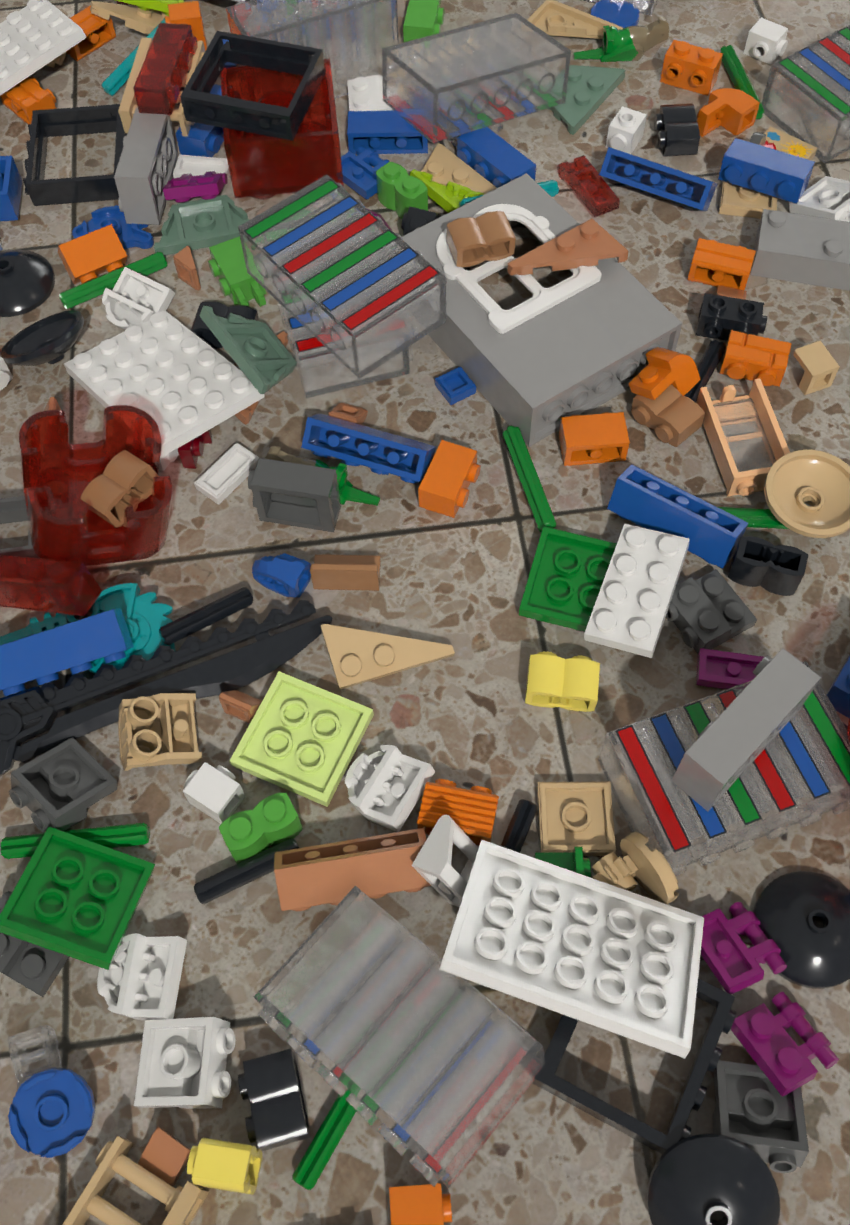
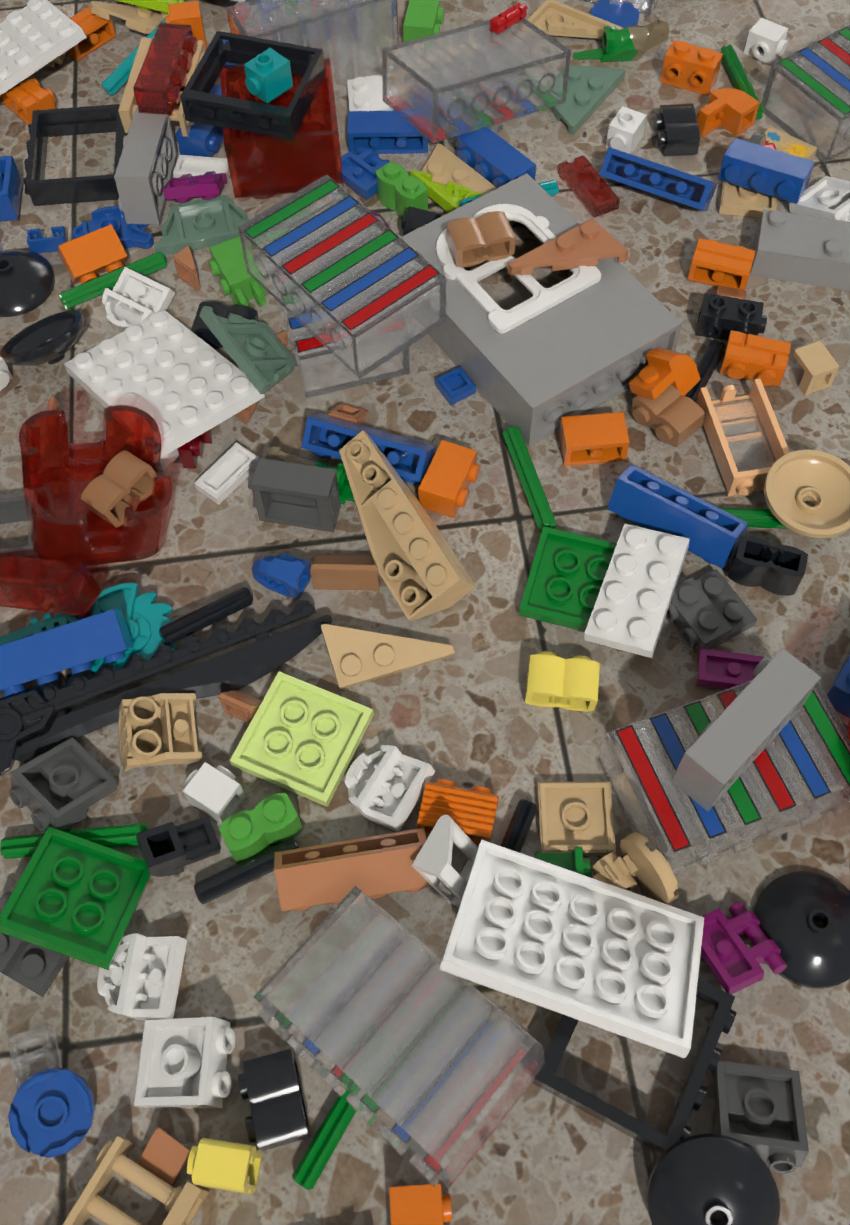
(39, 244): none -> blue piece
(172, 847): none -> black brick
(268, 75): none -> teal brick
(401, 535): none -> tan wedge
(508, 18): none -> red axle
(774, 1049): magenta plate -> none

